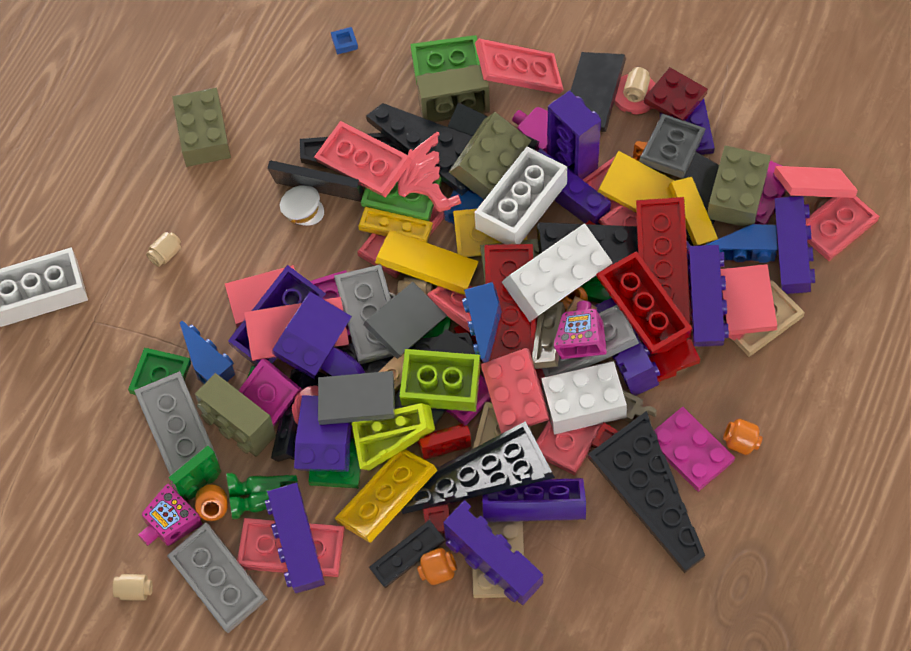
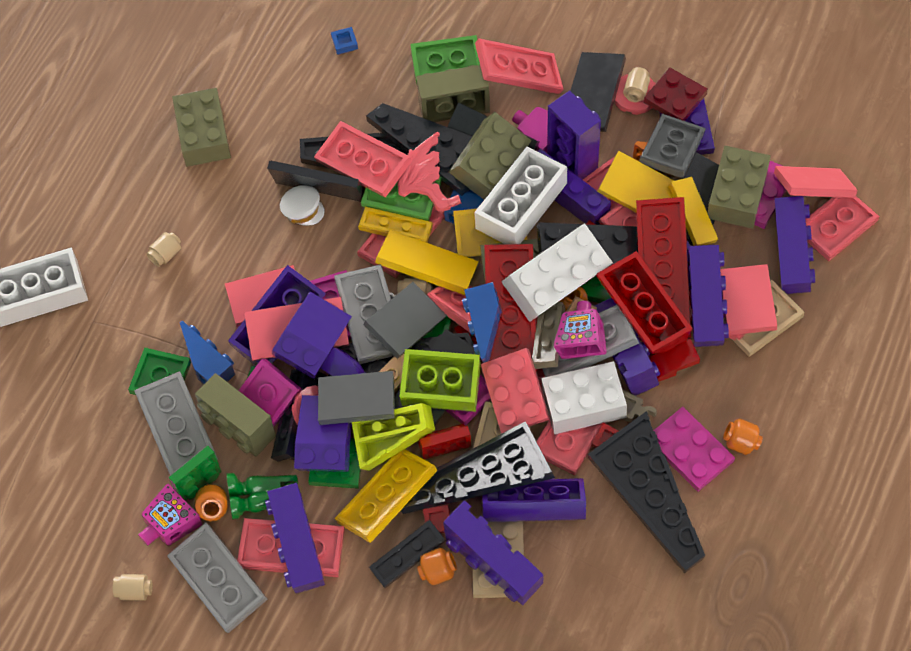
(750, 244): blue slope -> none

